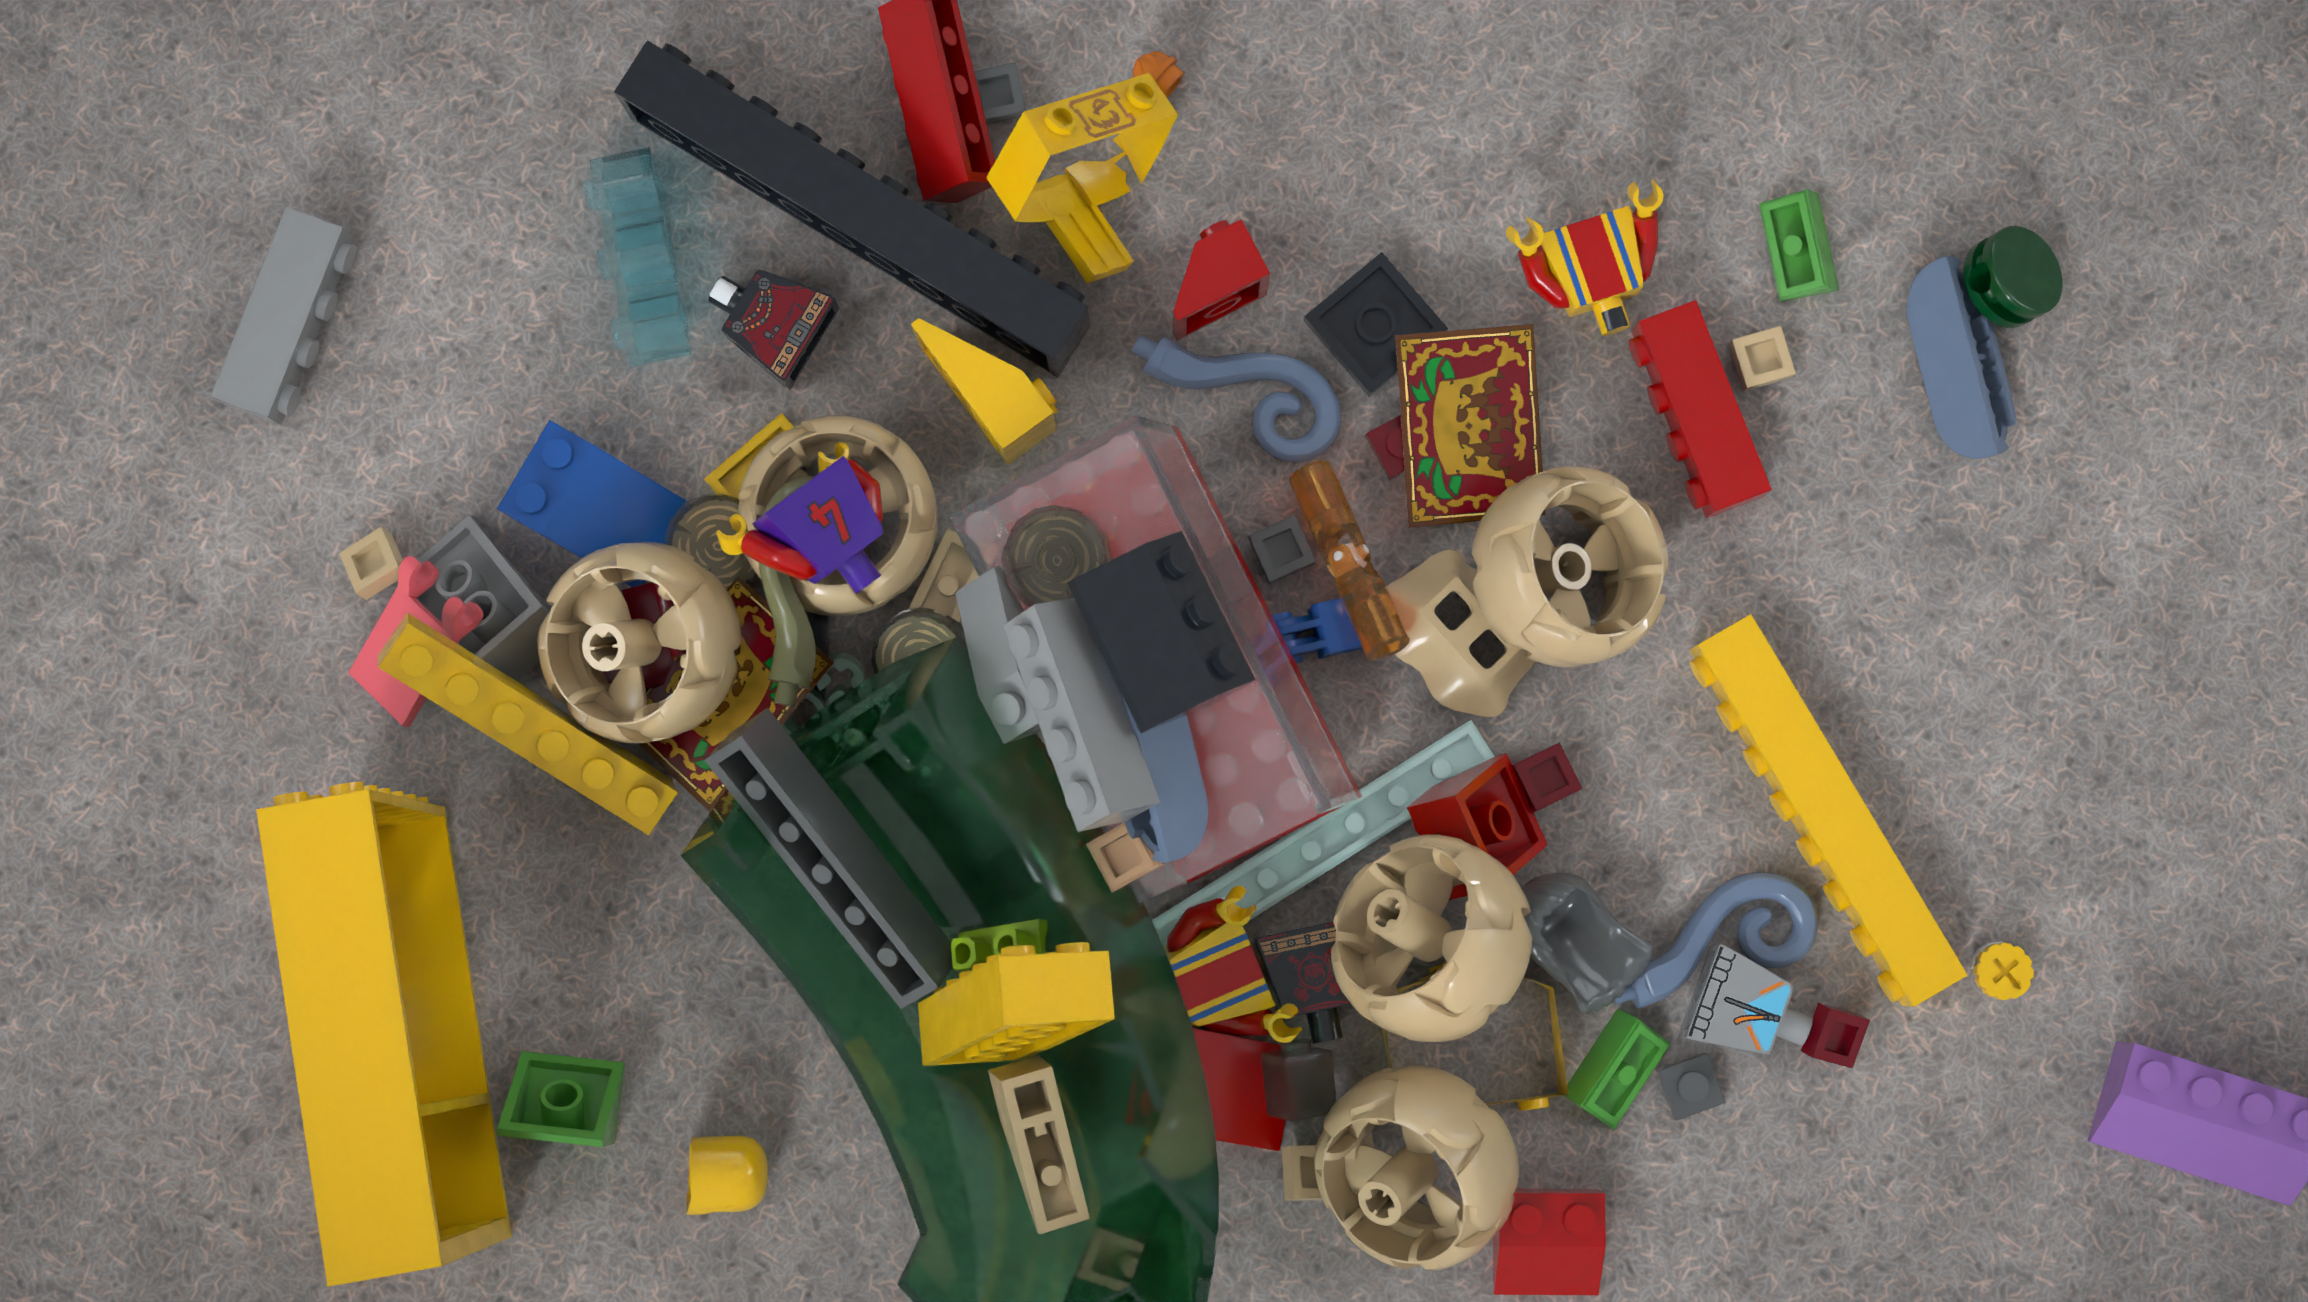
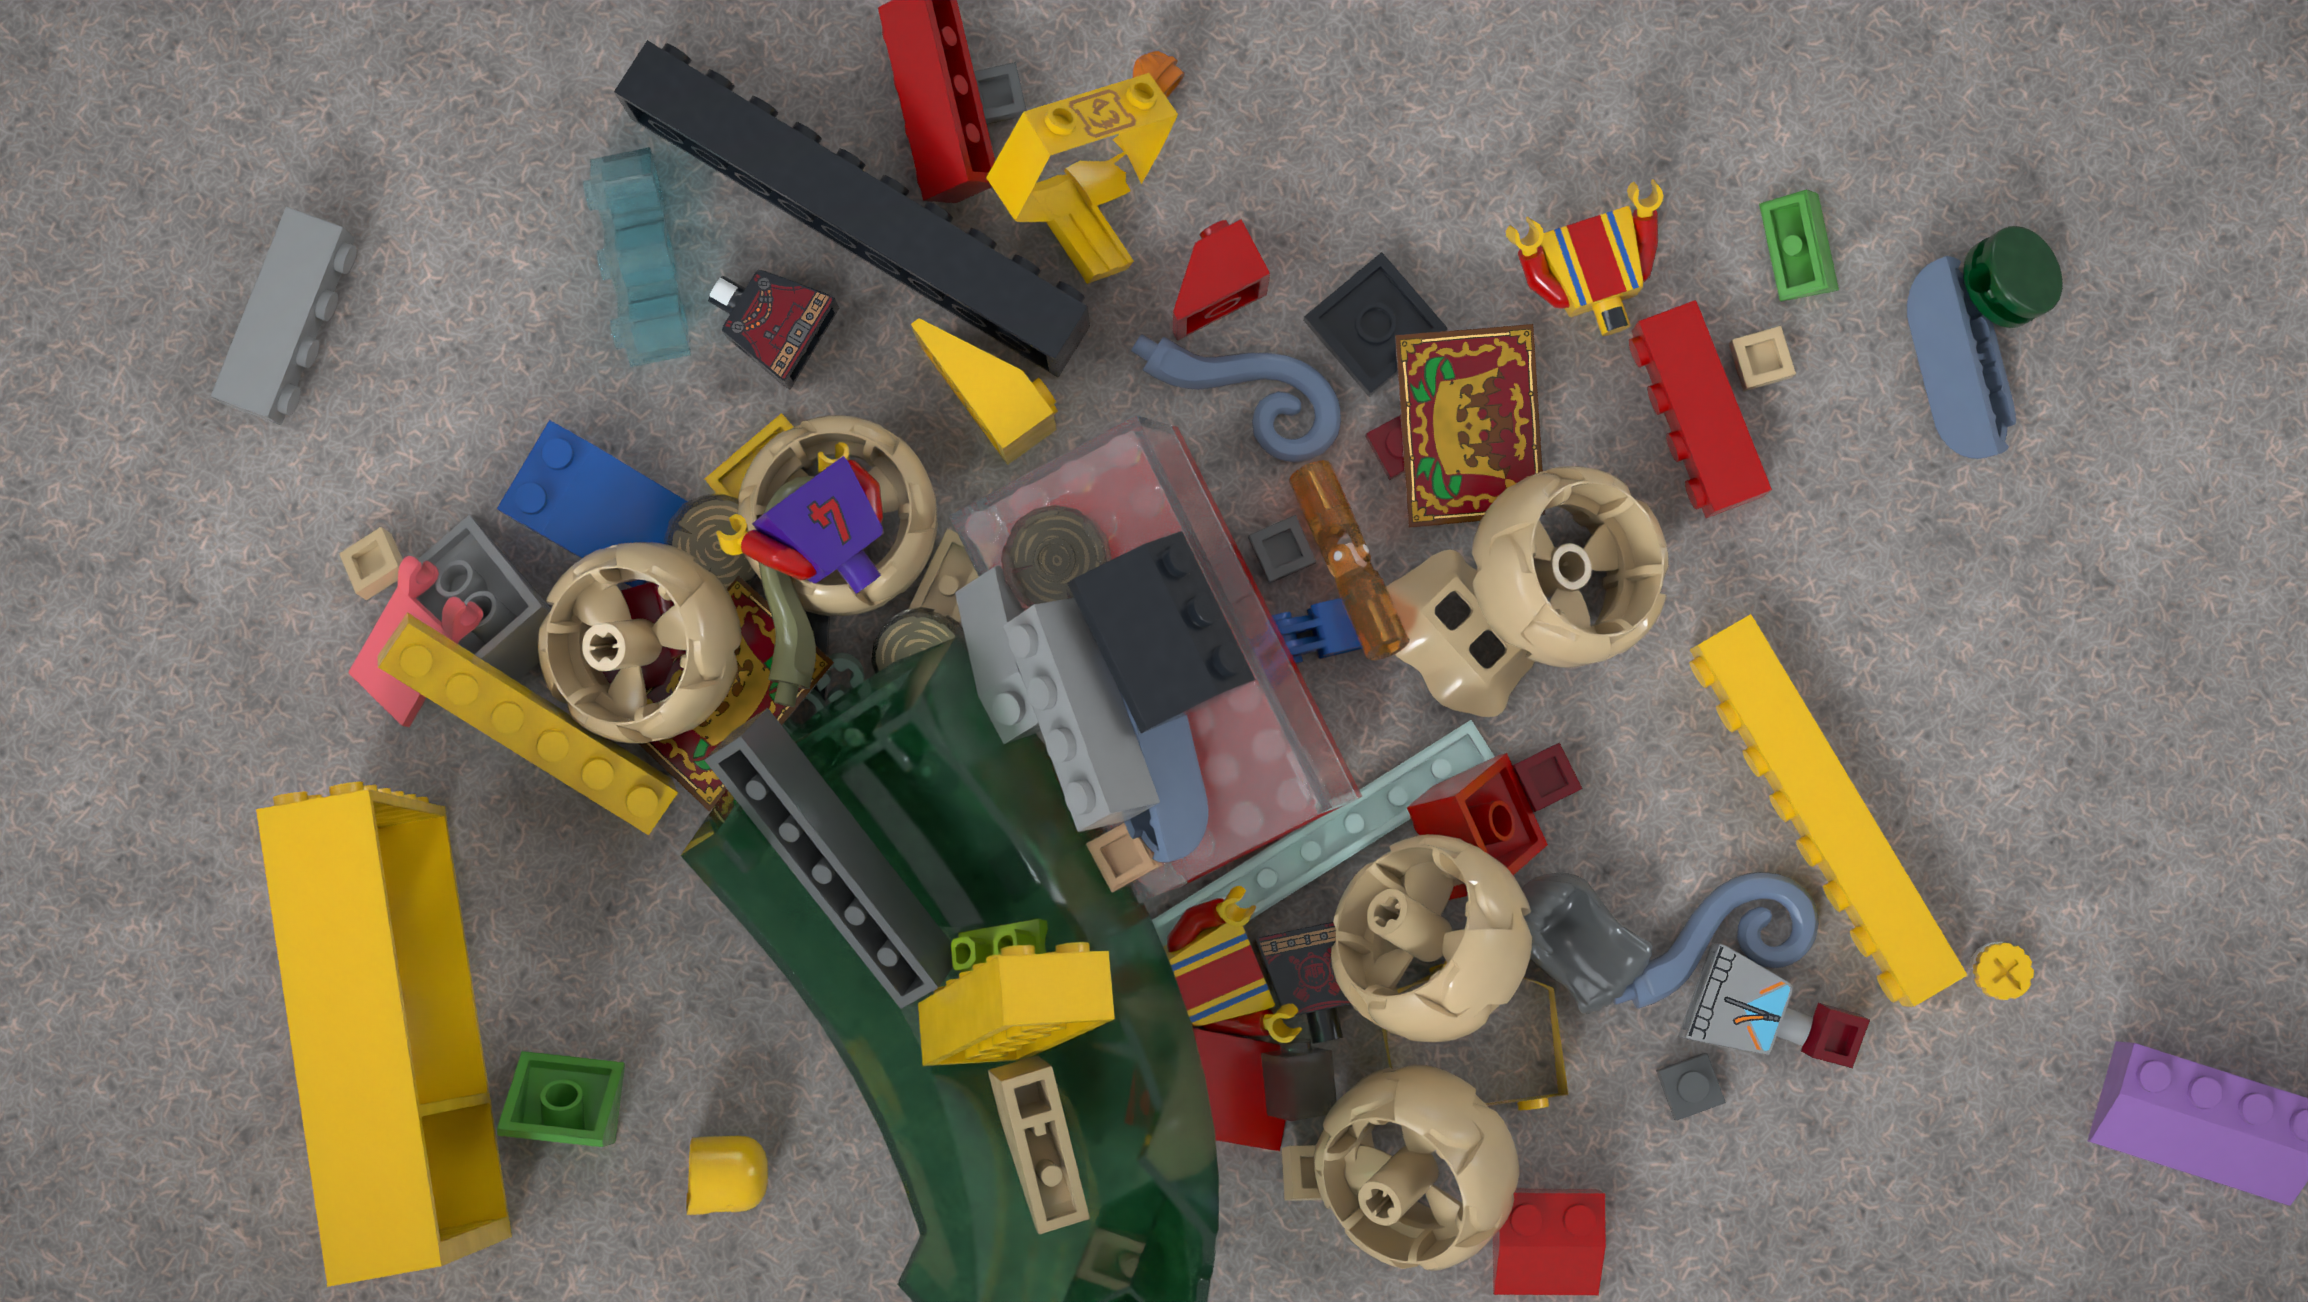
(1616, 1068): bright green slope -> none

